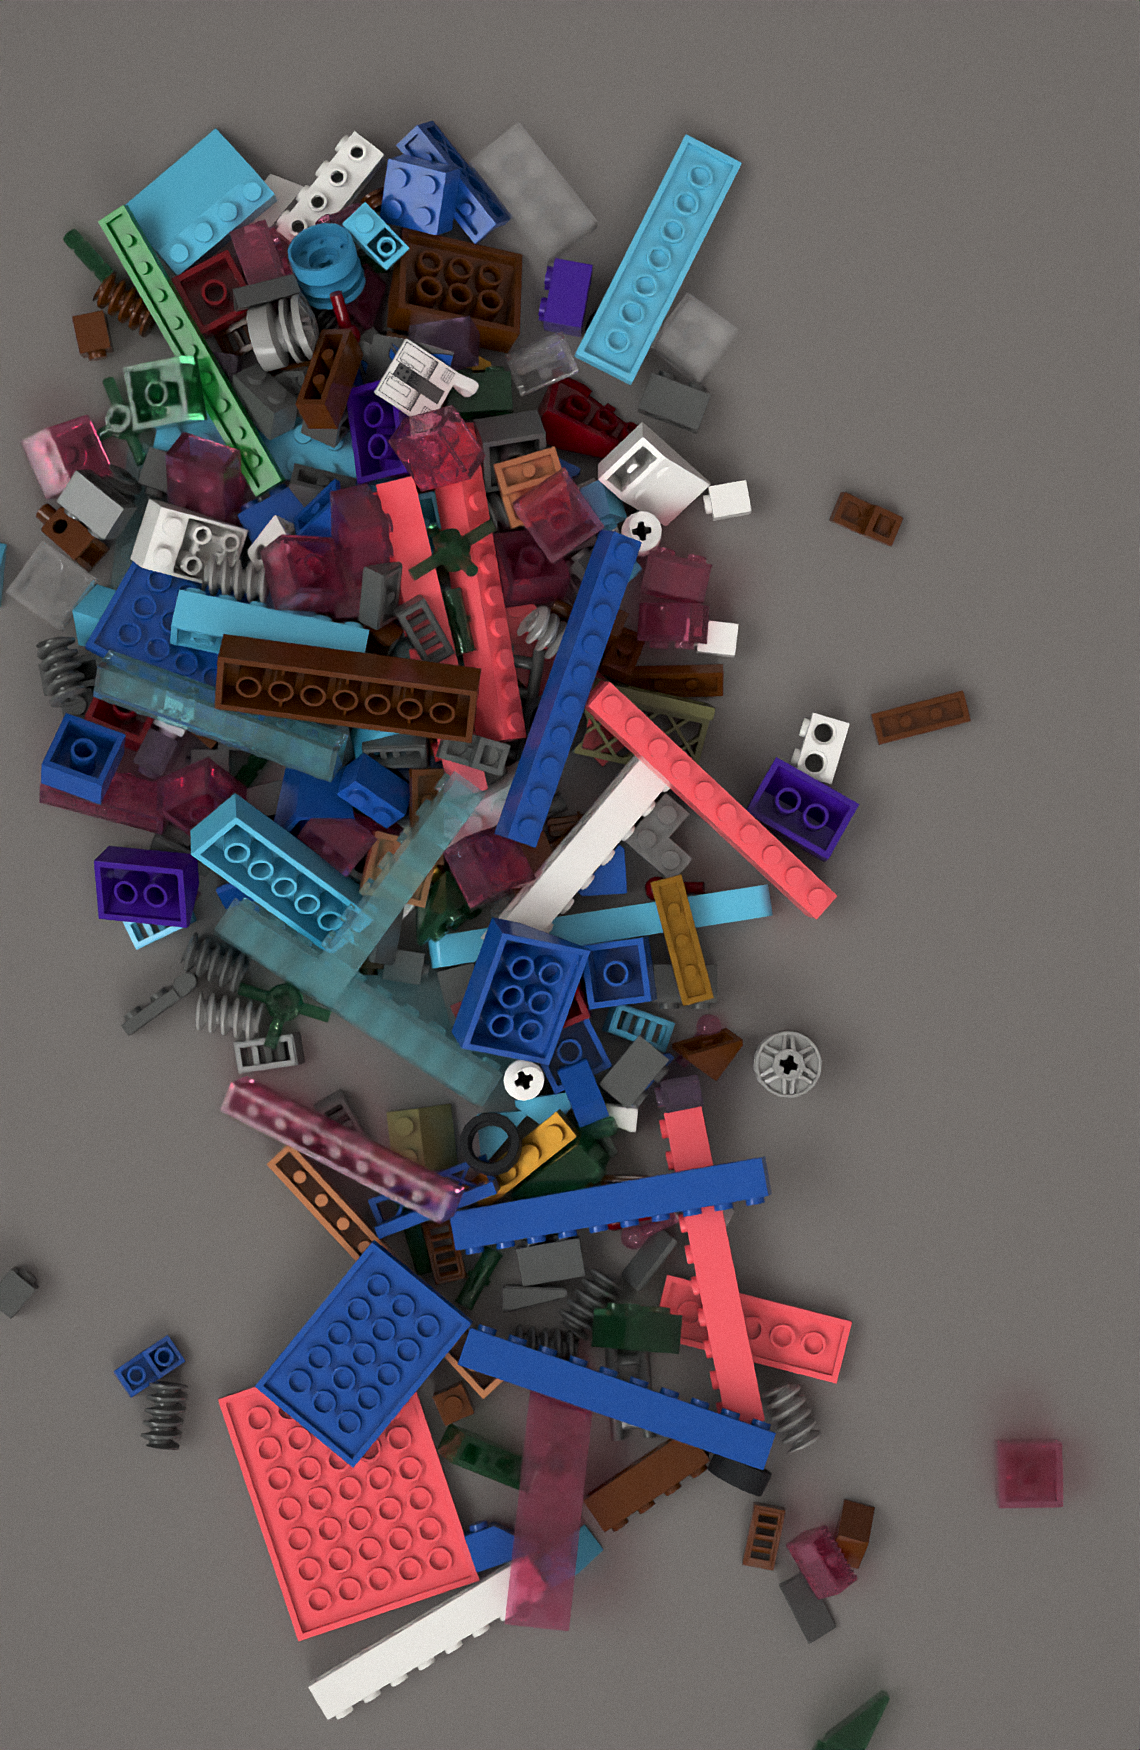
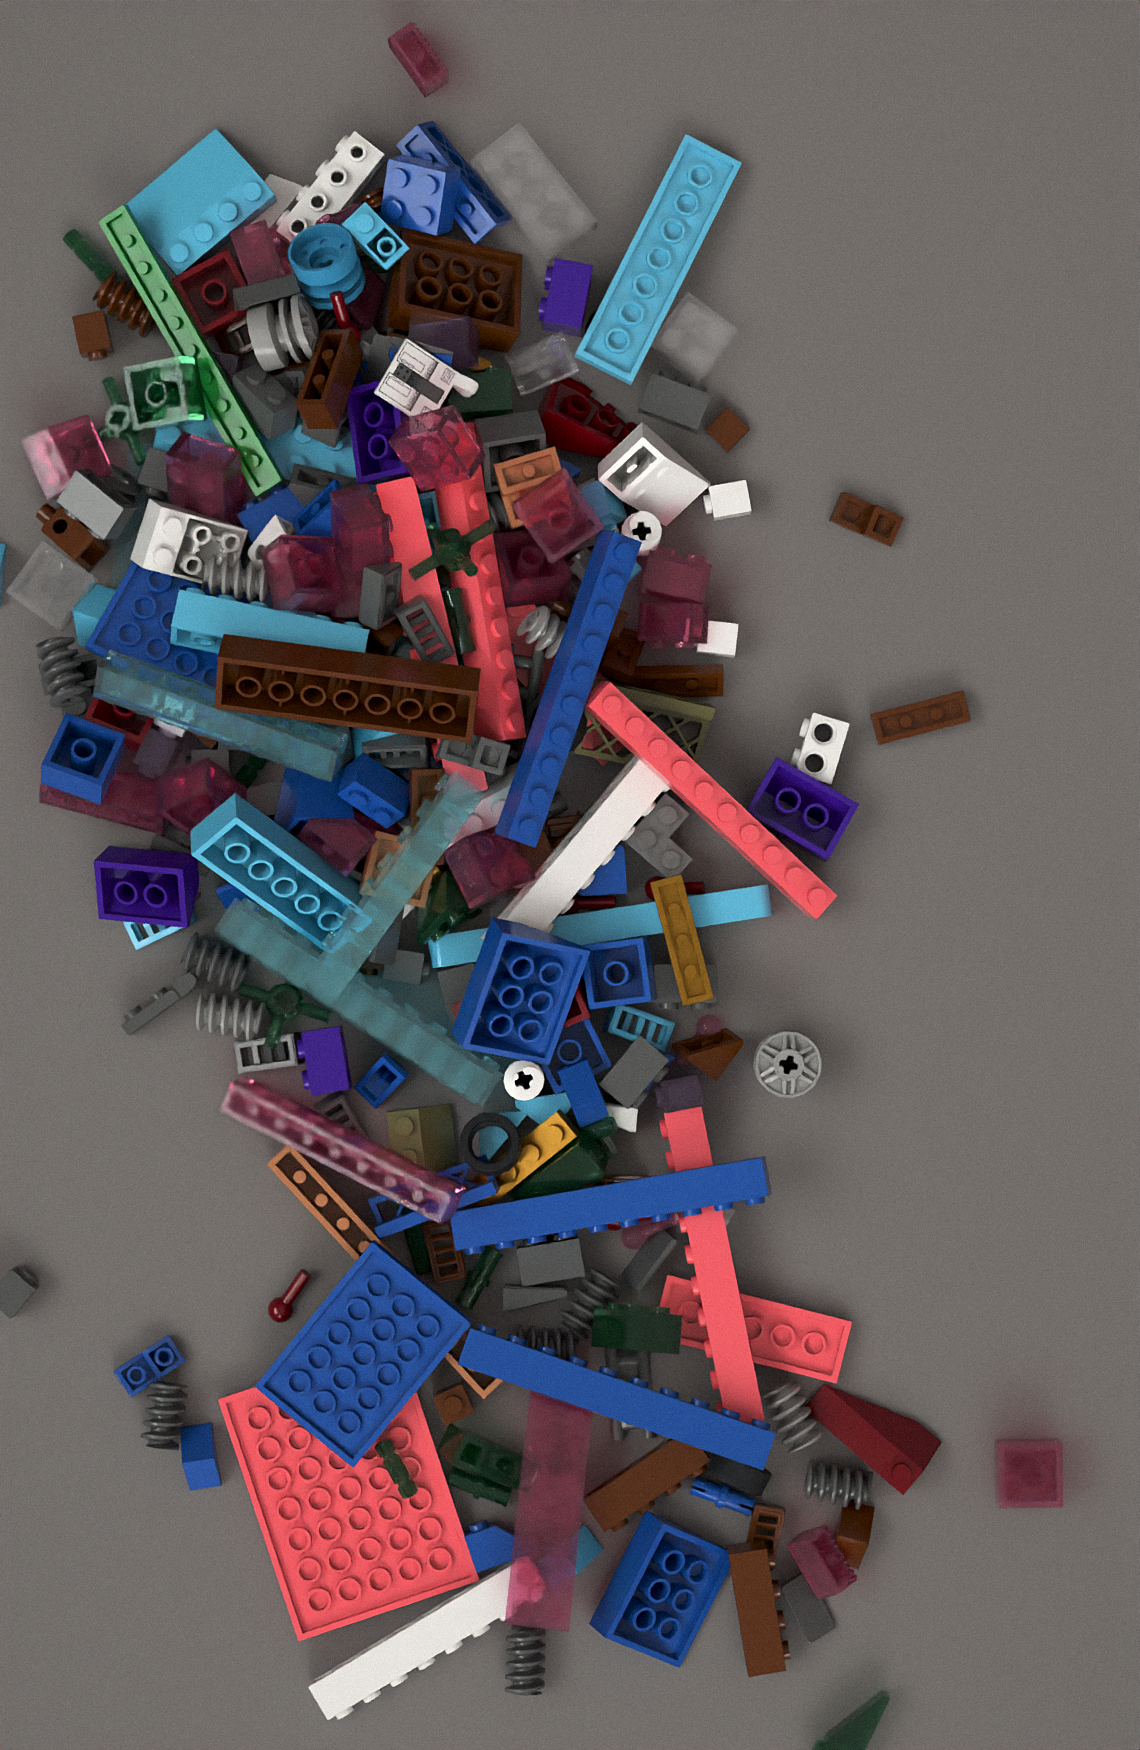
(200, 1456): none -> blue slope
(281, 1308): none -> dark red bar
(325, 1060): none -> dark purple brick
(381, 1080): none -> blue slope
(396, 1468): none -> clear green axle
(418, 59): none -> clear pink brick
(479, 1486): none -> clear green pin
(526, 1661): none -> dark grey piece
(591, 902): none -> dark red bar
(661, 1590): none -> blue slope
(722, 1496): none -> blue pin
(727, 429): none -> reddish brown tile
(756, 1607): none -> reddish brown brick
(837, 1484): none -> dark grey piece
(882, 1439): none -> dark red wedge

